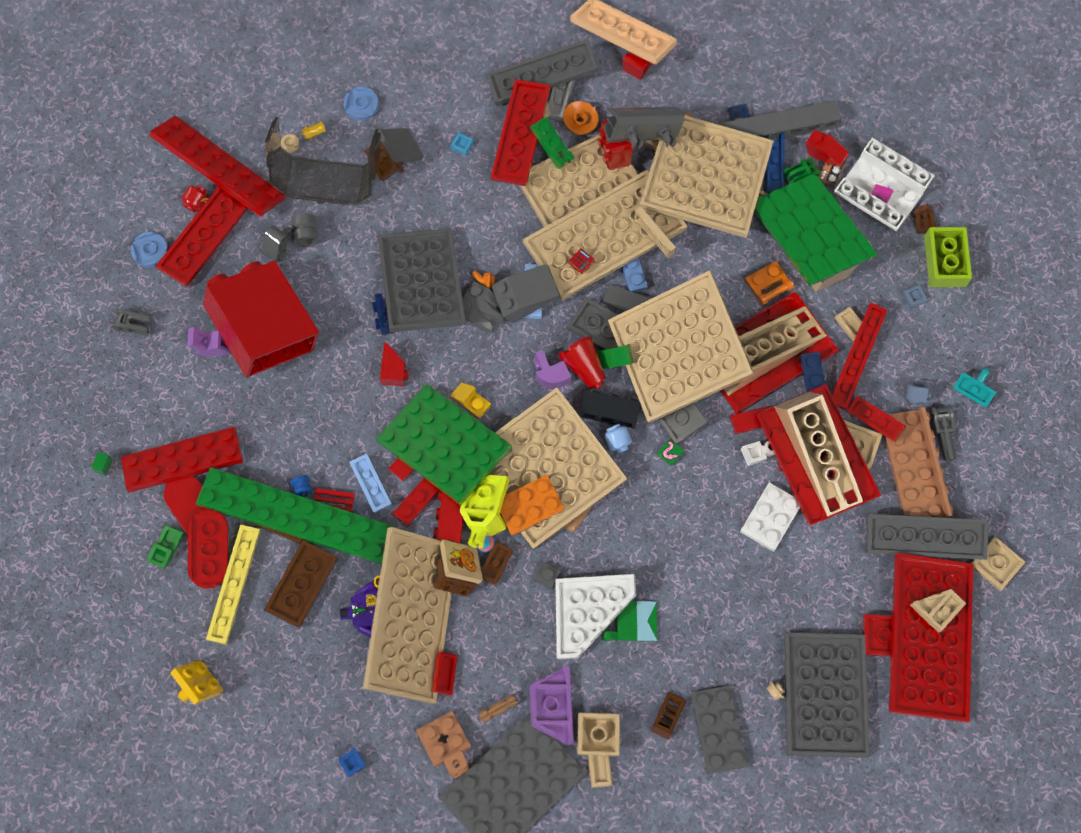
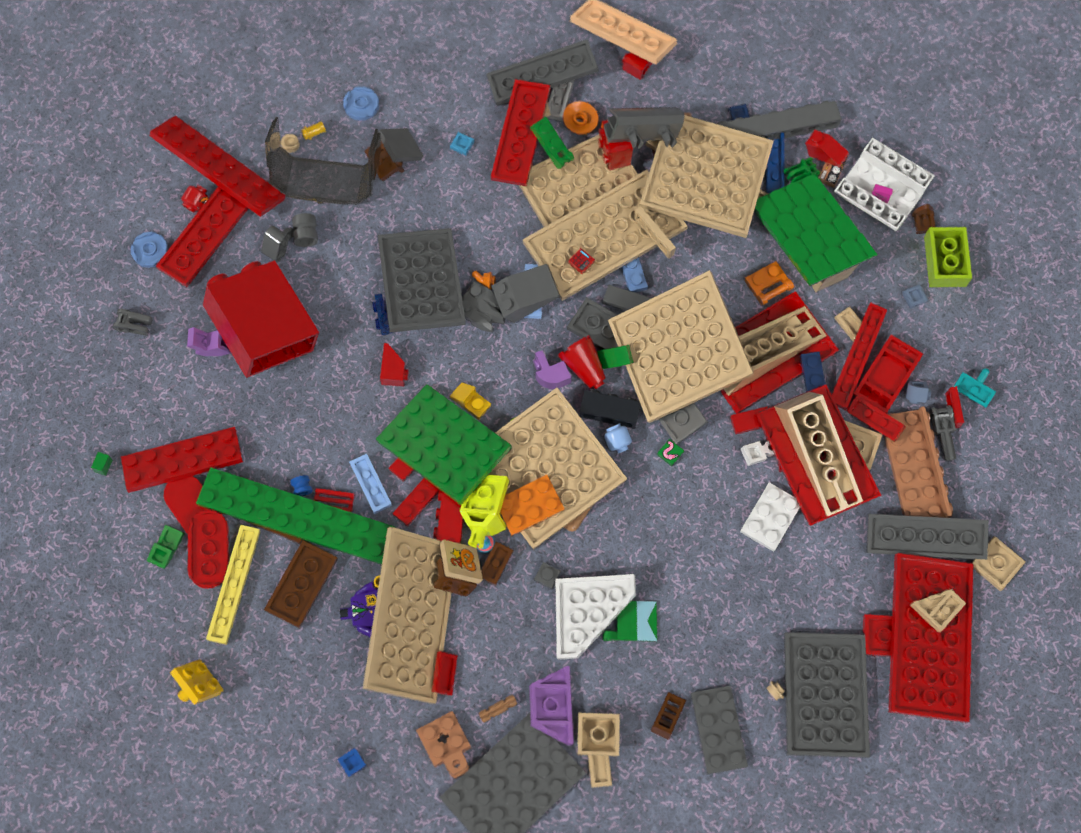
(888, 373): none -> red slope
(953, 399): none -> red tile

